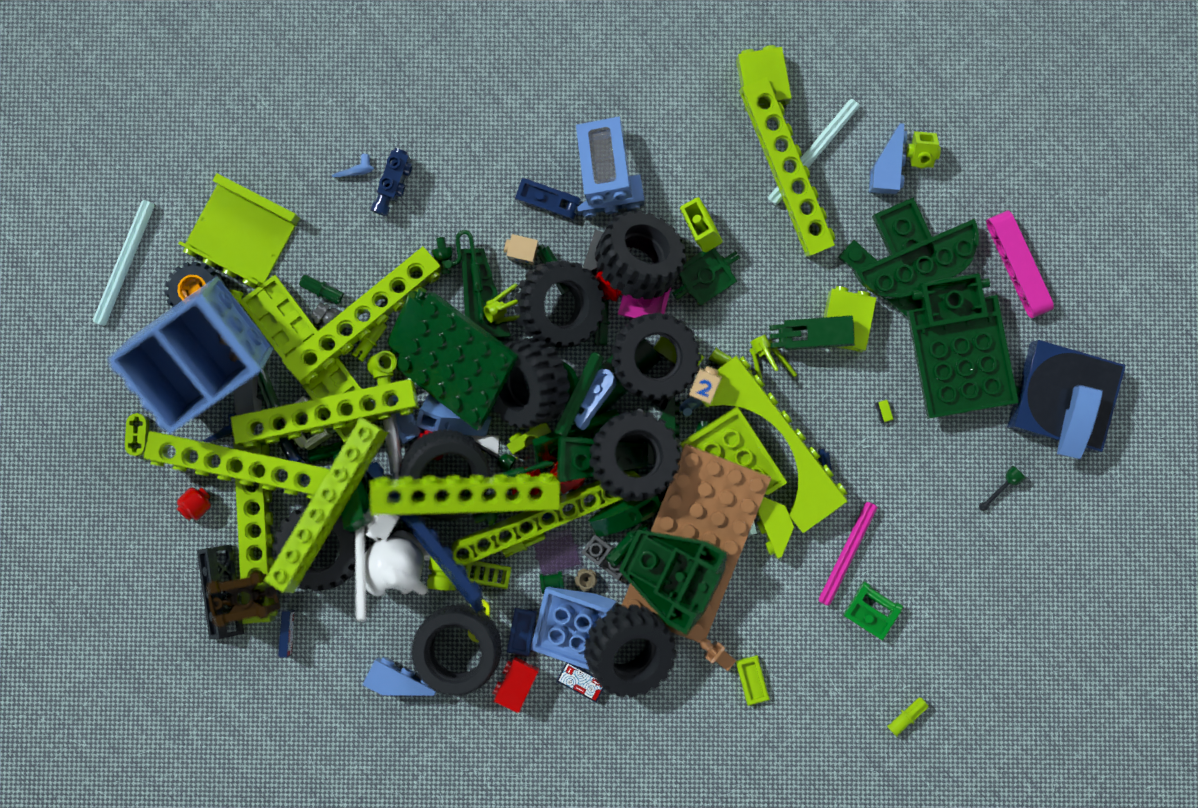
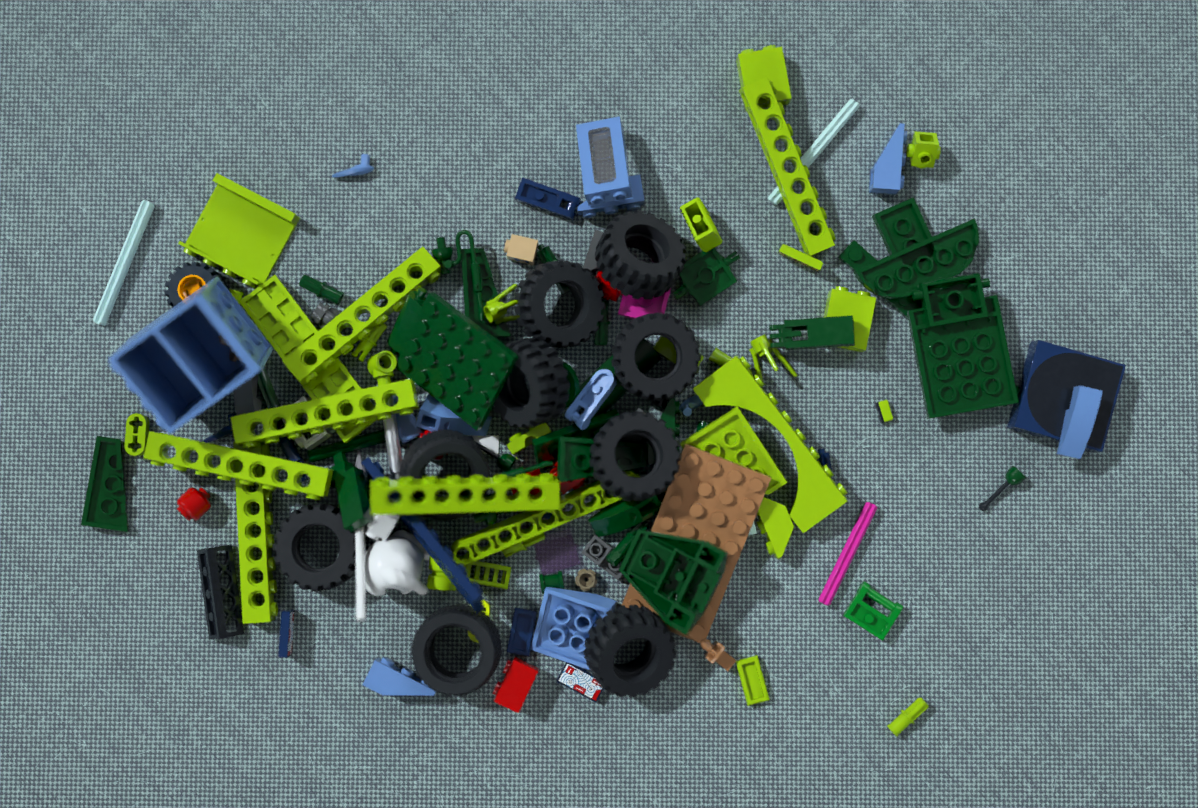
(106, 493): none -> dark green wing
(241, 611): dark brown piece -> none
(326, 506): lime brick -> none
(394, 177): dark blue brick -> none
(579, 394): dark green axle -> none
(705, 384): tan brick -> none
(800, 257): none -> lime tile
(1019, 264): dark pink beam -> none

